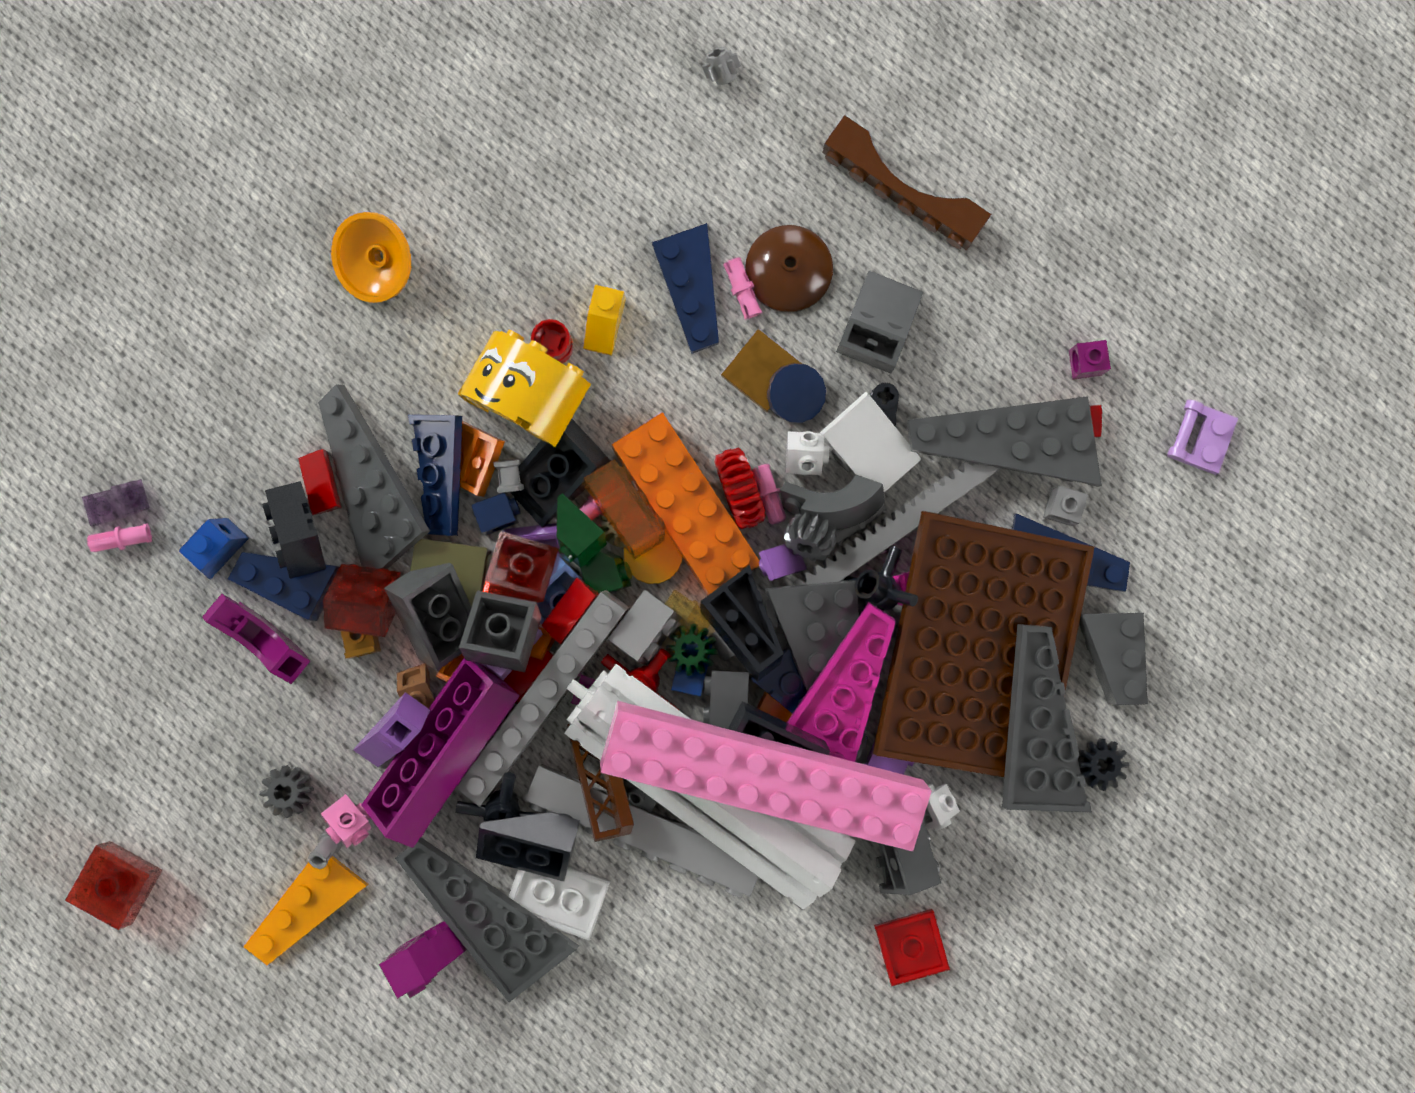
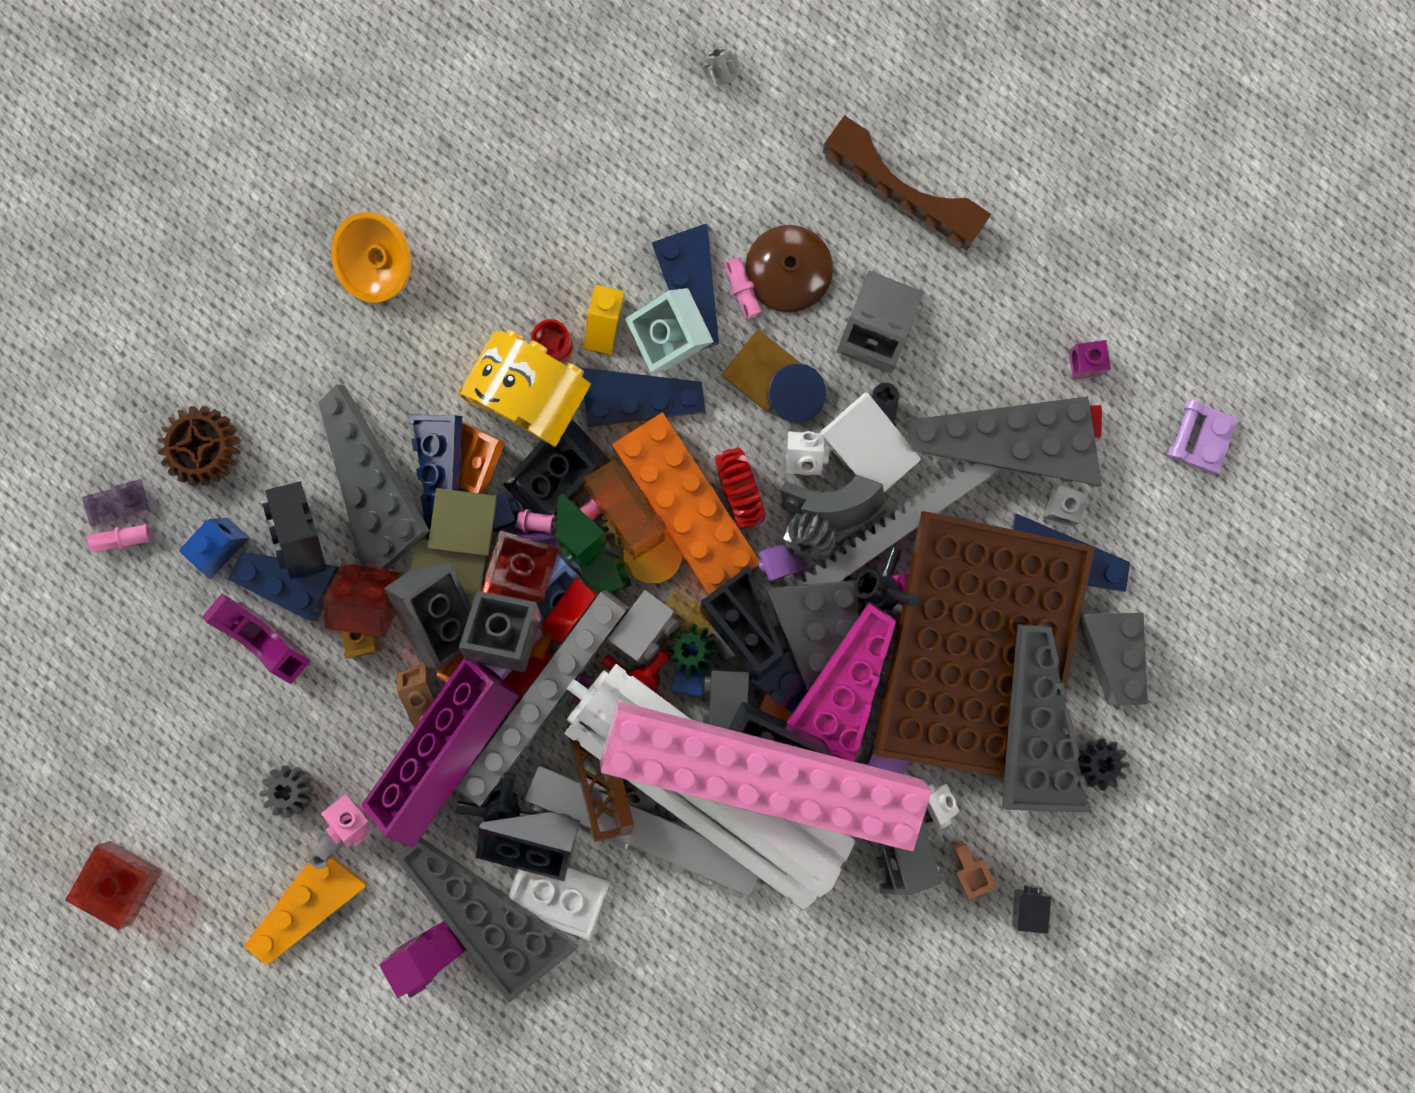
(204, 469): none -> reddish brown gear
(319, 482): red slope -> none
(393, 731): medium lavender slope -> none
(462, 522): none -> olive tile
(508, 475): light grey bush -> none
(536, 522): none -> bright pink pin
(637, 397): none -> dark blue wing
(669, 329): none -> light aqua brick
(769, 494): bright pink axle -> none
(911, 947): red tile -> none
(973, 874): none -> nougat plate
(1031, 910): none -> black brick

